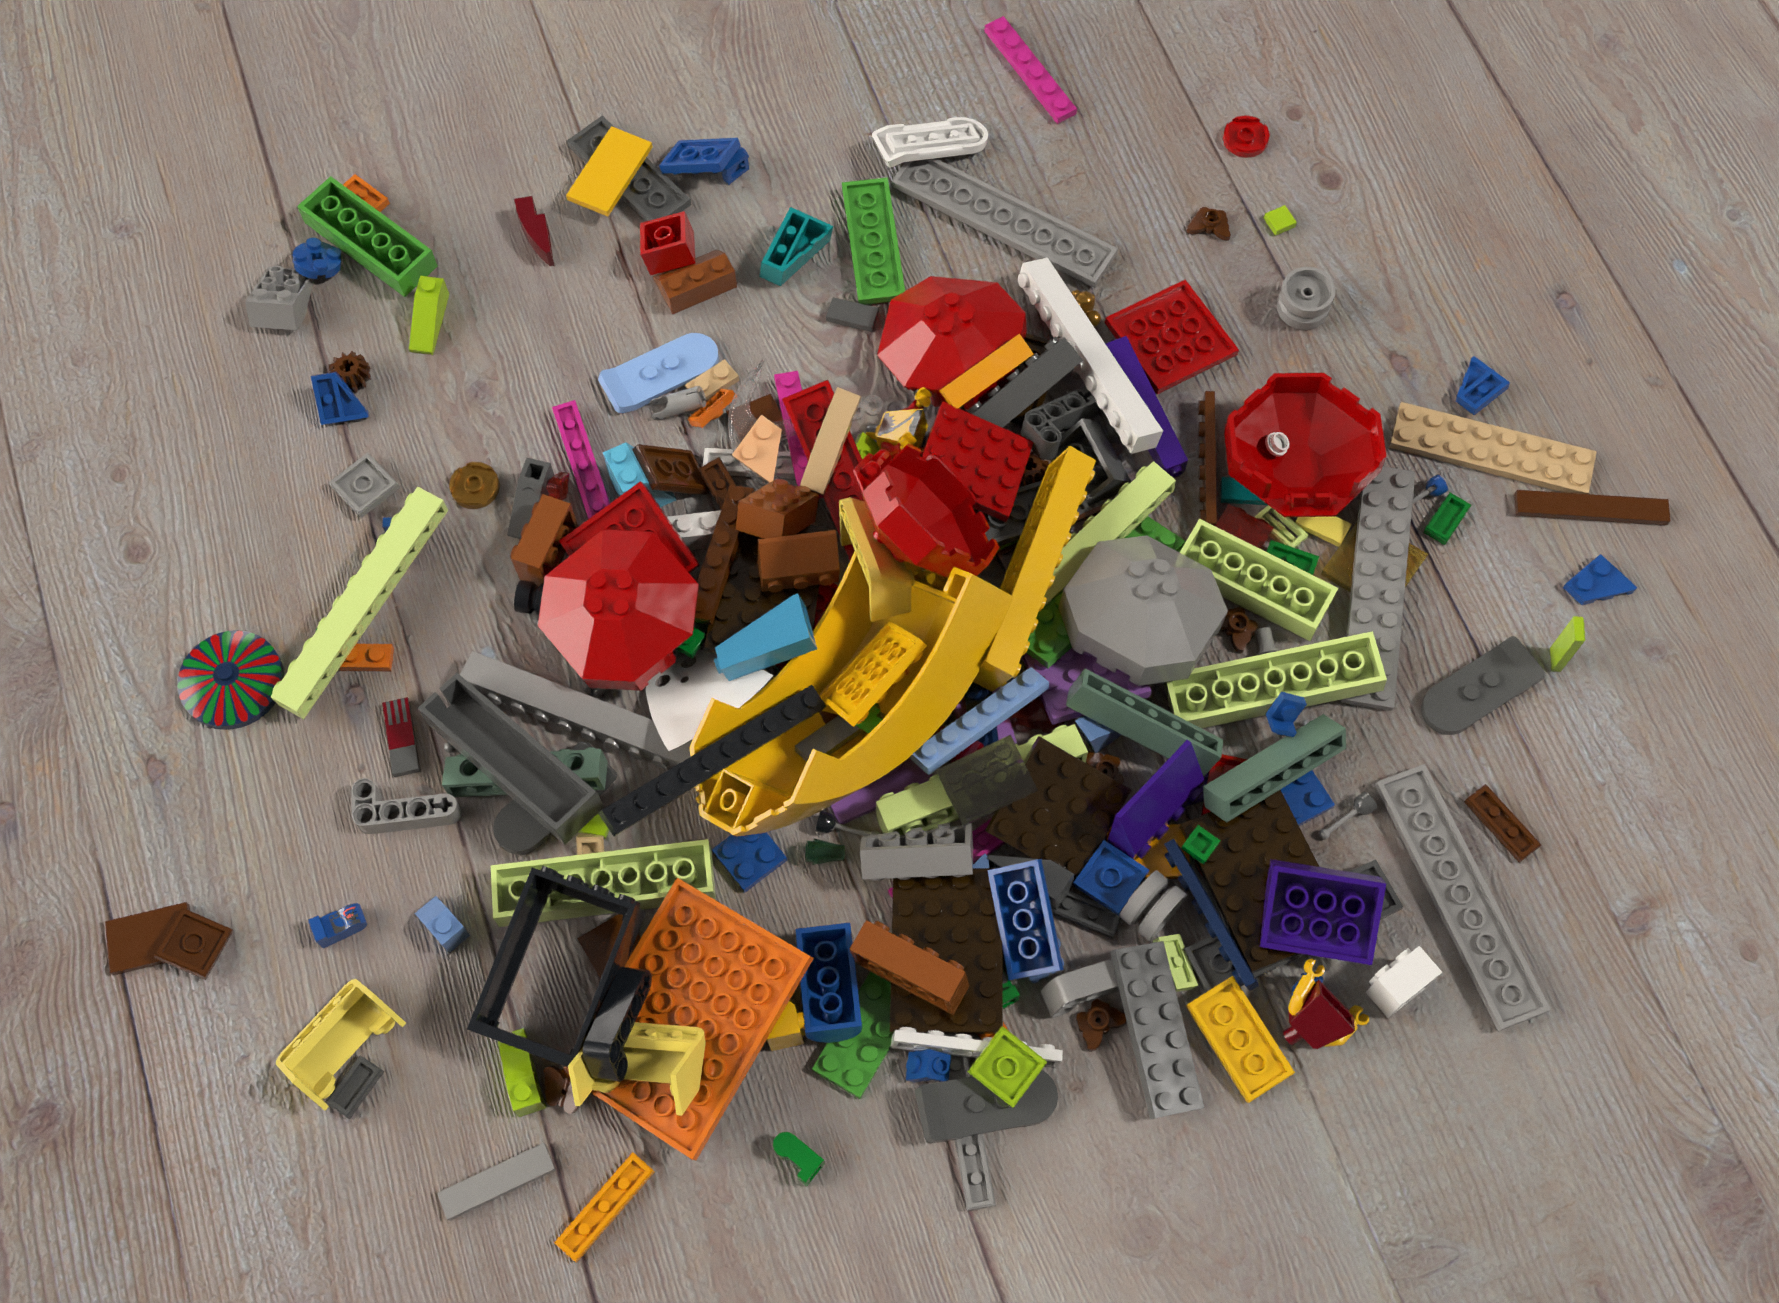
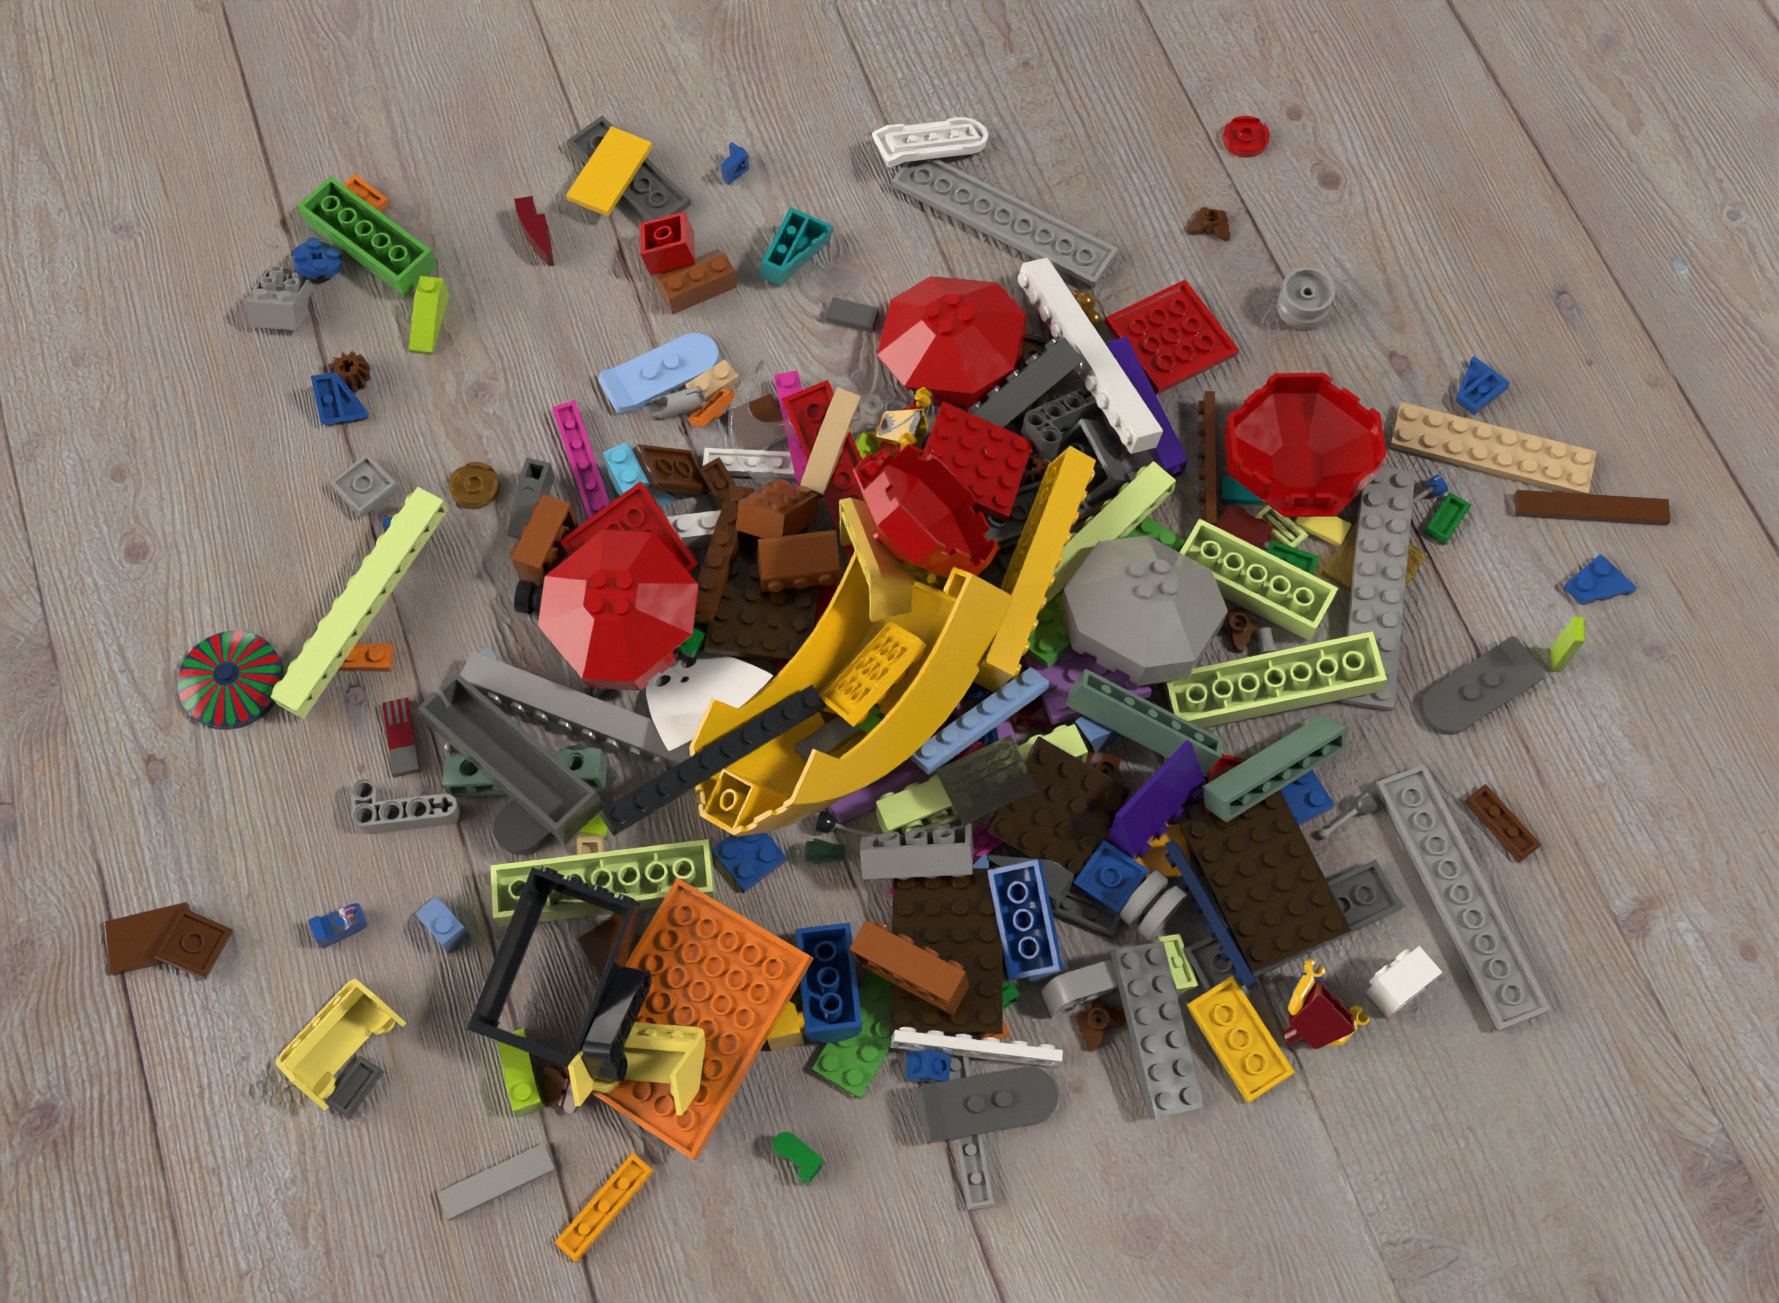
(558, 486): clear red plate -> none
(699, 156): blue plate -> none
(760, 448): light nougat wing -> none
(767, 641): dark azure slope -> none
(873, 240): bright green plate -> none
(986, 372): light orange tile -> none
(1007, 1066): lime tile -> none
(1030, 70): dark pink plate -> none
(1200, 844): green tile -> none
(1277, 443): white plate -> none
(1280, 220): lime tile -> none
(1284, 713): blue bracket -> none
(1322, 912): dark purple slope -> none

